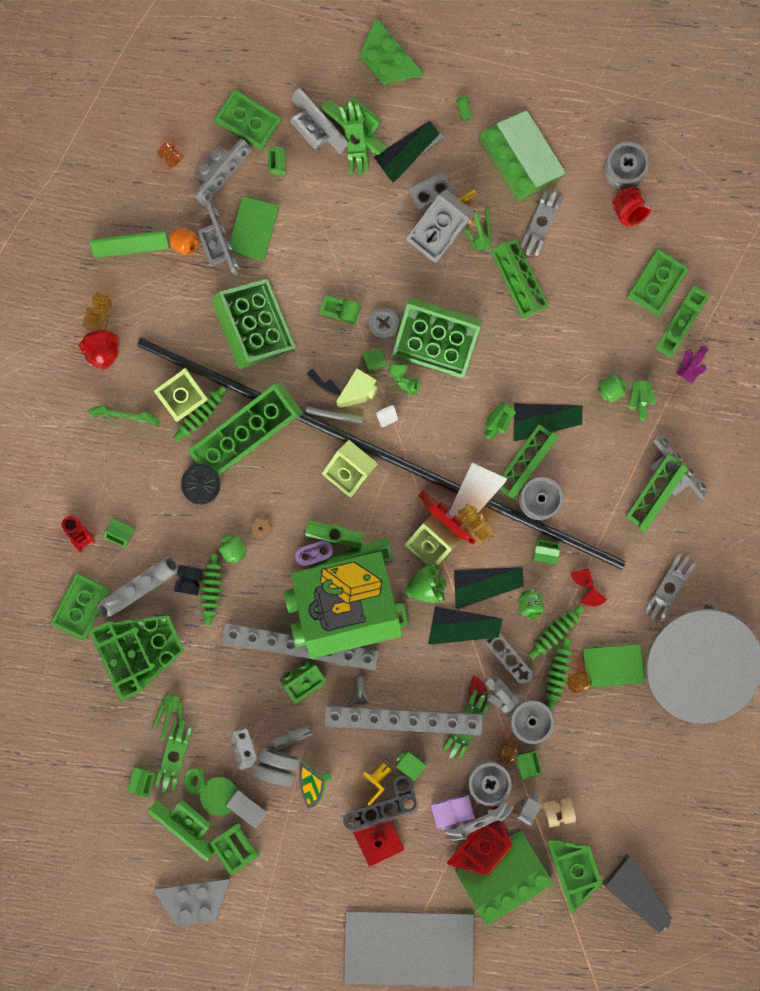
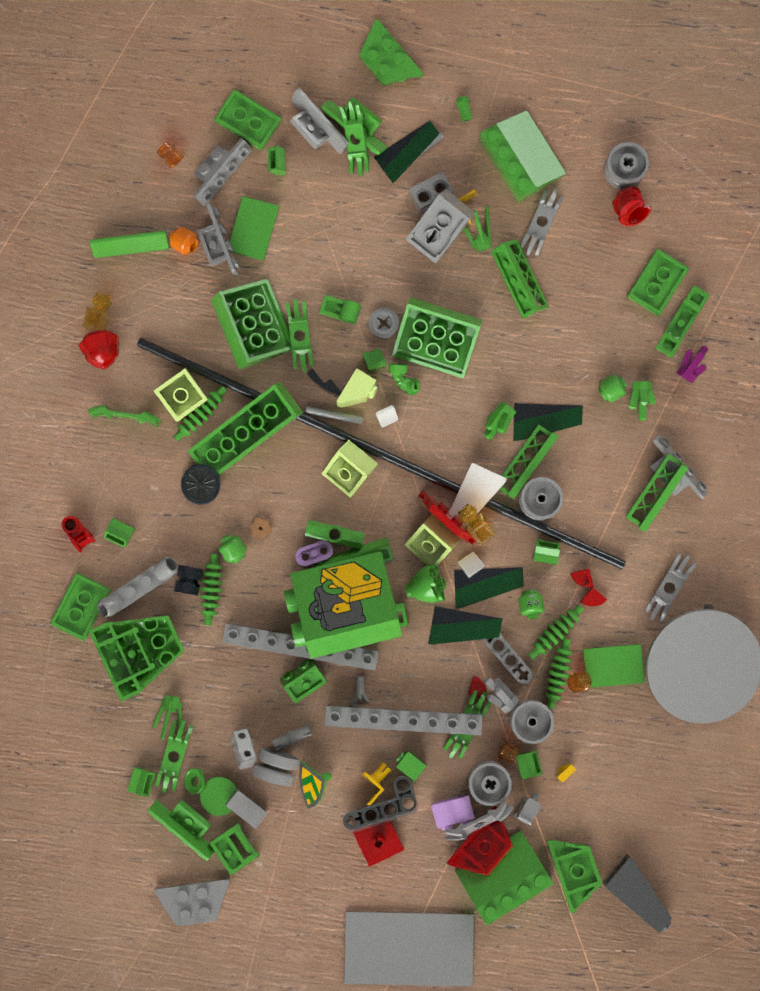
(296, 324): none -> bright green piece
(471, 564): none -> white slope
(565, 771): none -> yellow tile
(566, 809): tan wheel -> none

